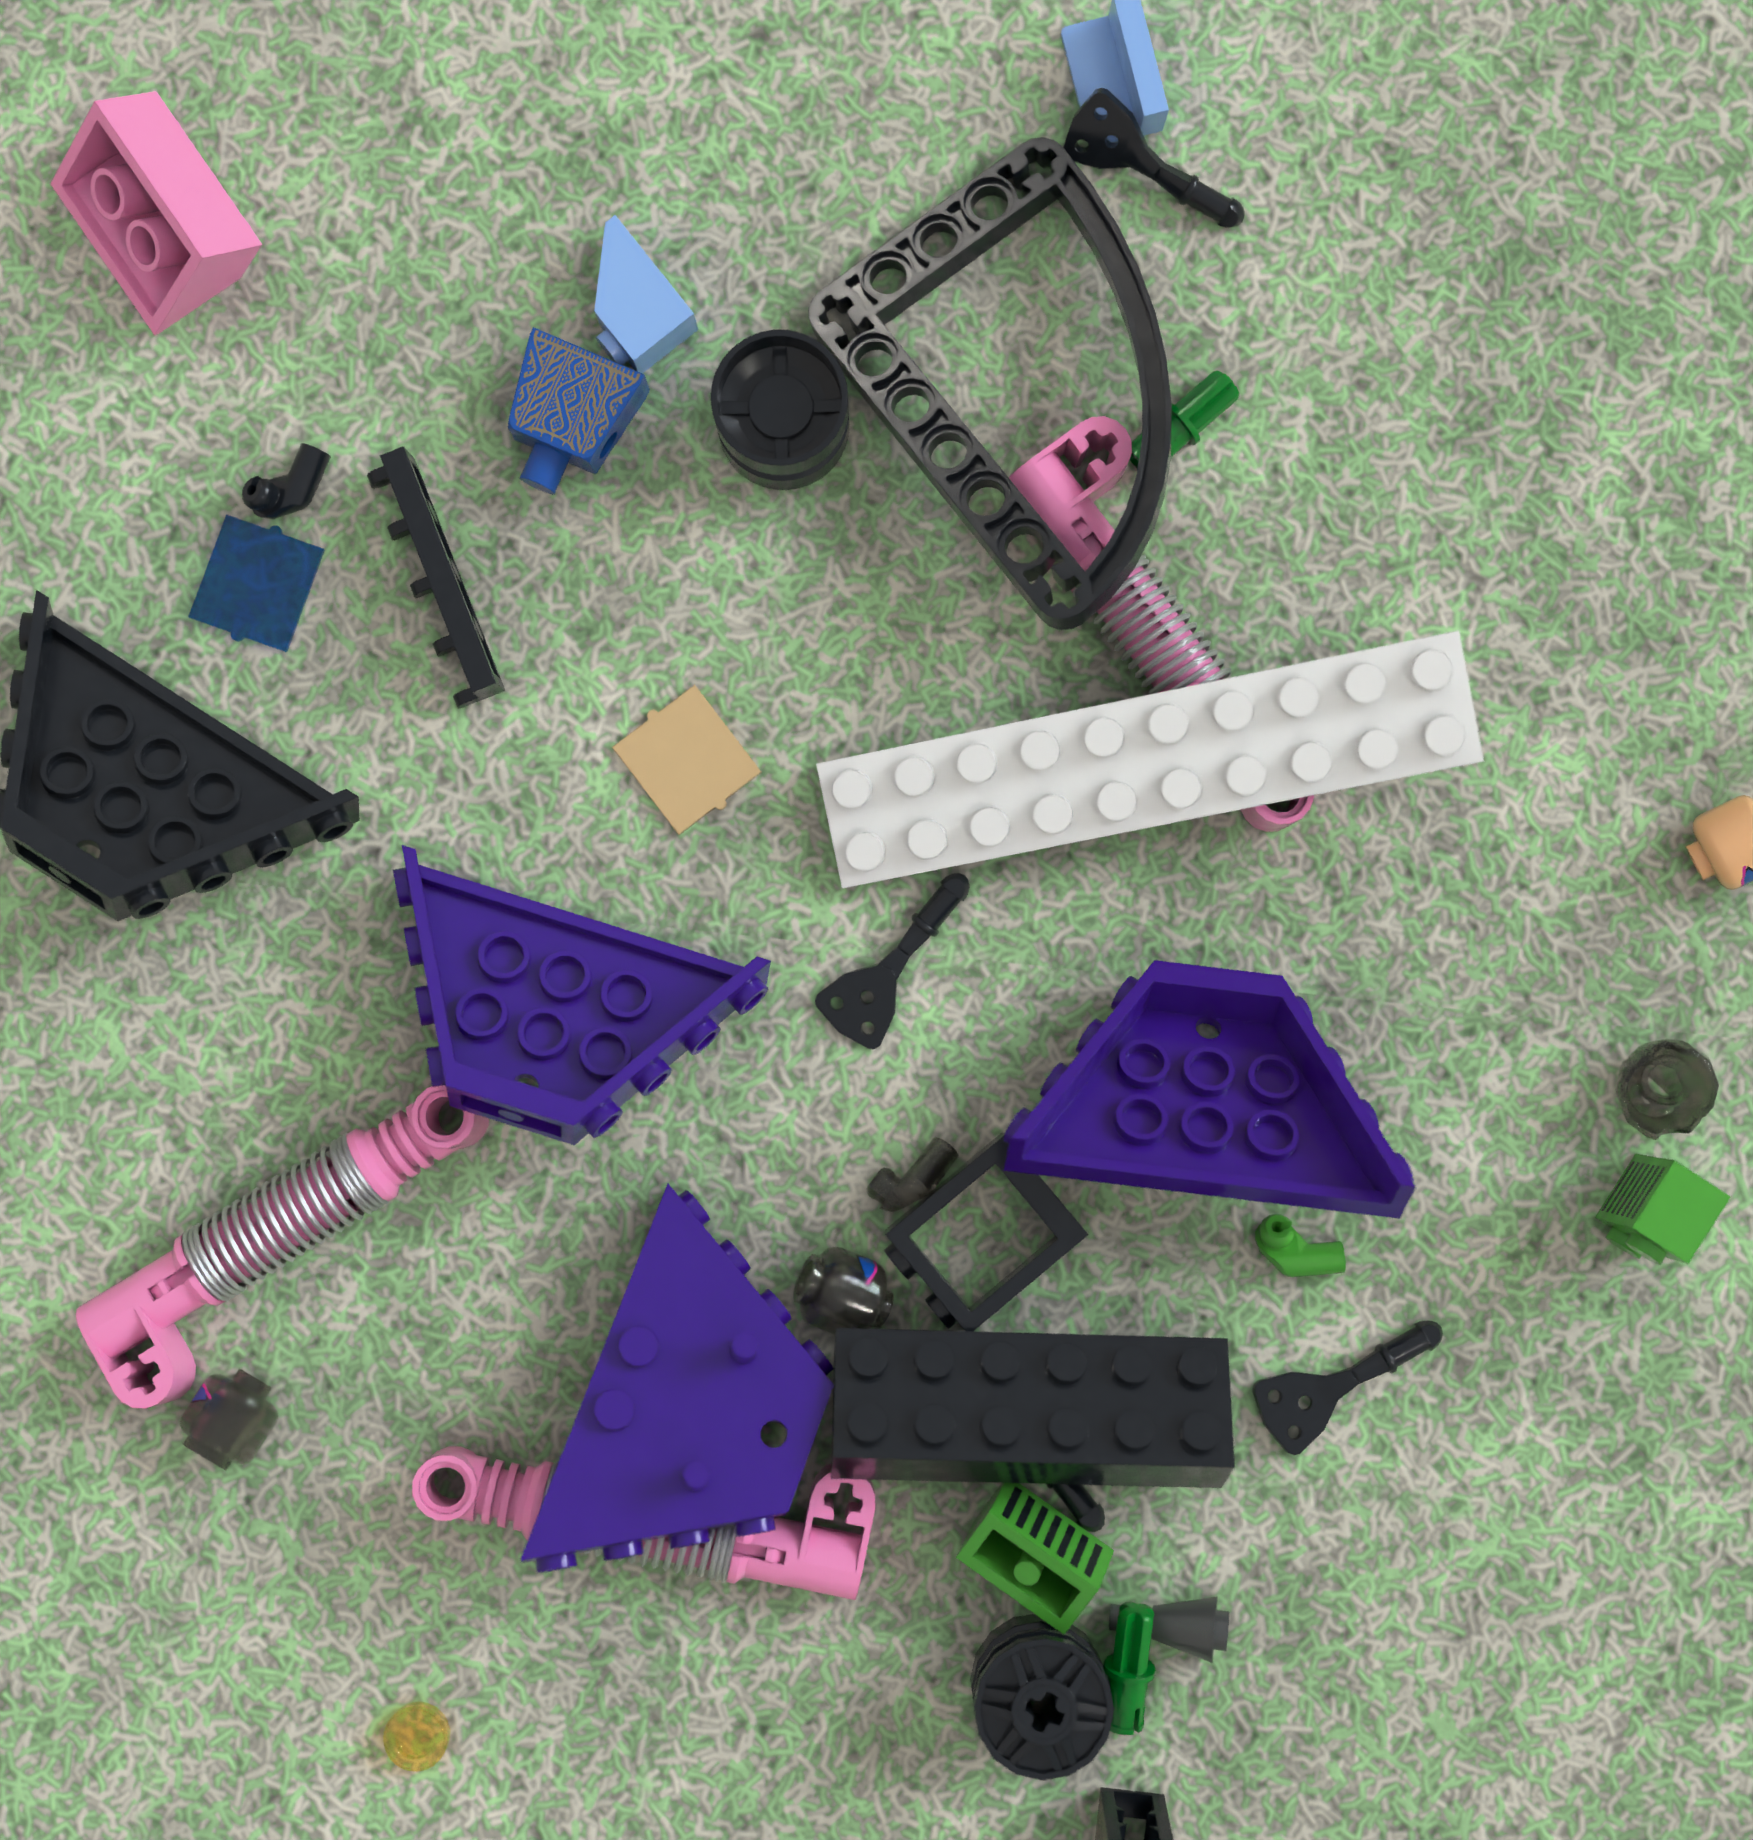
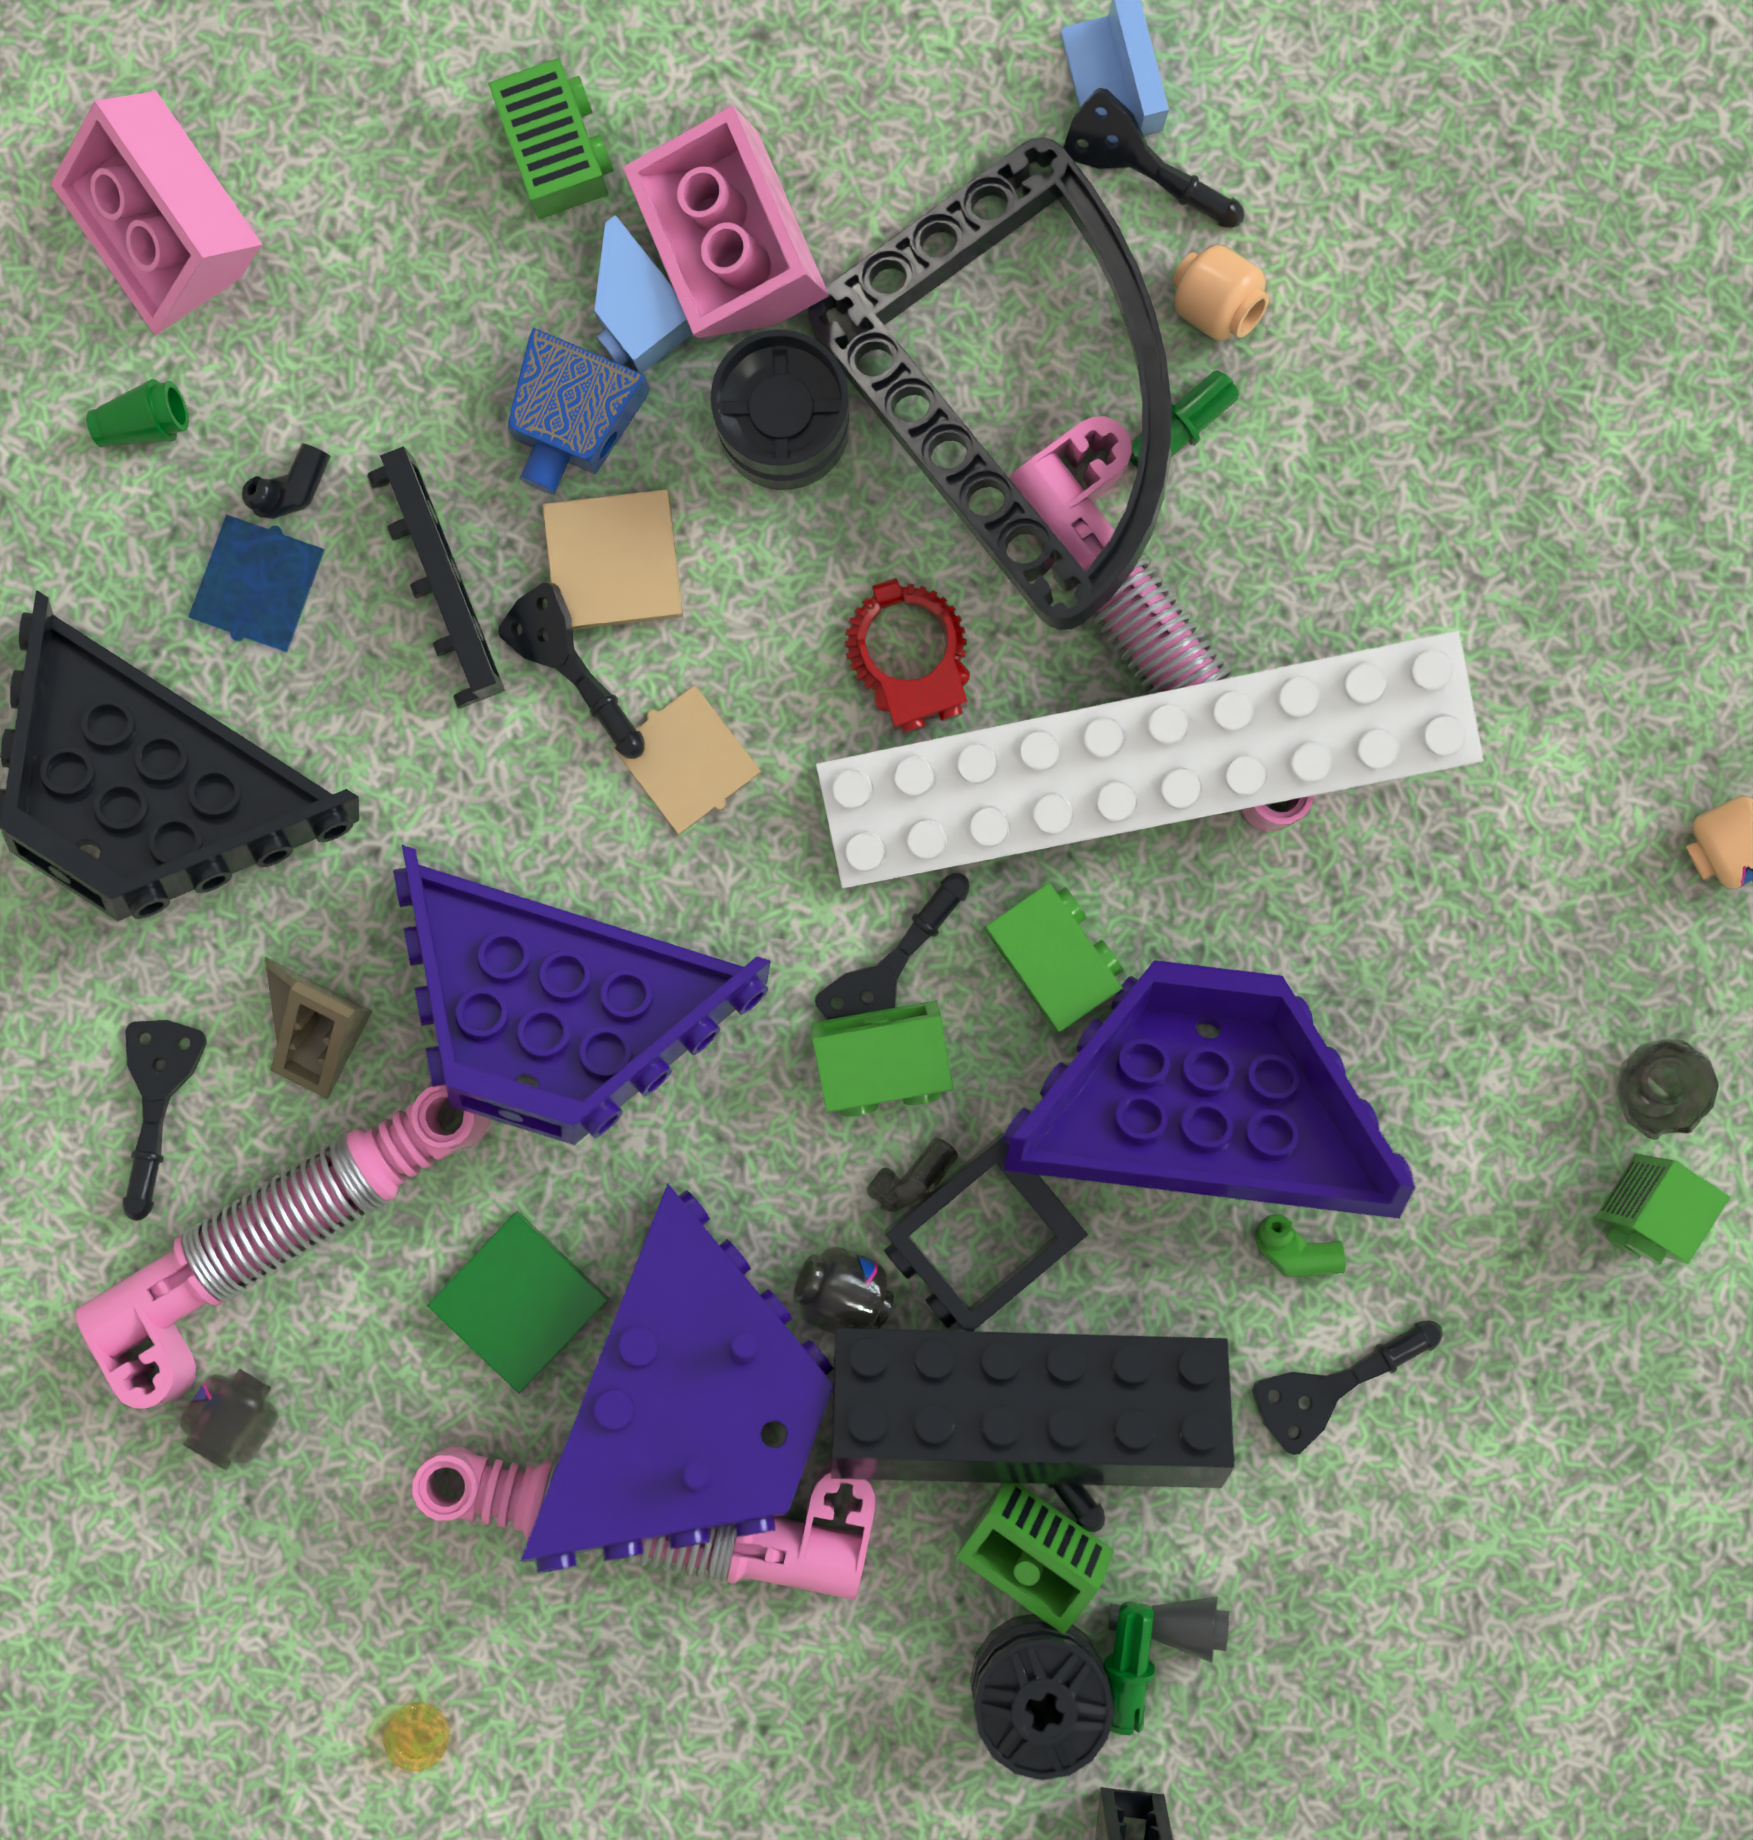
(140, 416): none -> green cone
(156, 1089): none -> black piece
(311, 1029): none -> dark tan slope
(518, 1302): none -> green tile
(549, 137): none -> bright green brick
(560, 654): none -> black piece
(614, 558): none -> tan tile
(725, 228): none -> bright pink slope
(882, 1058): none -> bright green brick
(917, 699): none -> red piece
(1055, 956): none -> bright green brick
(1220, 293): none -> light nougat head

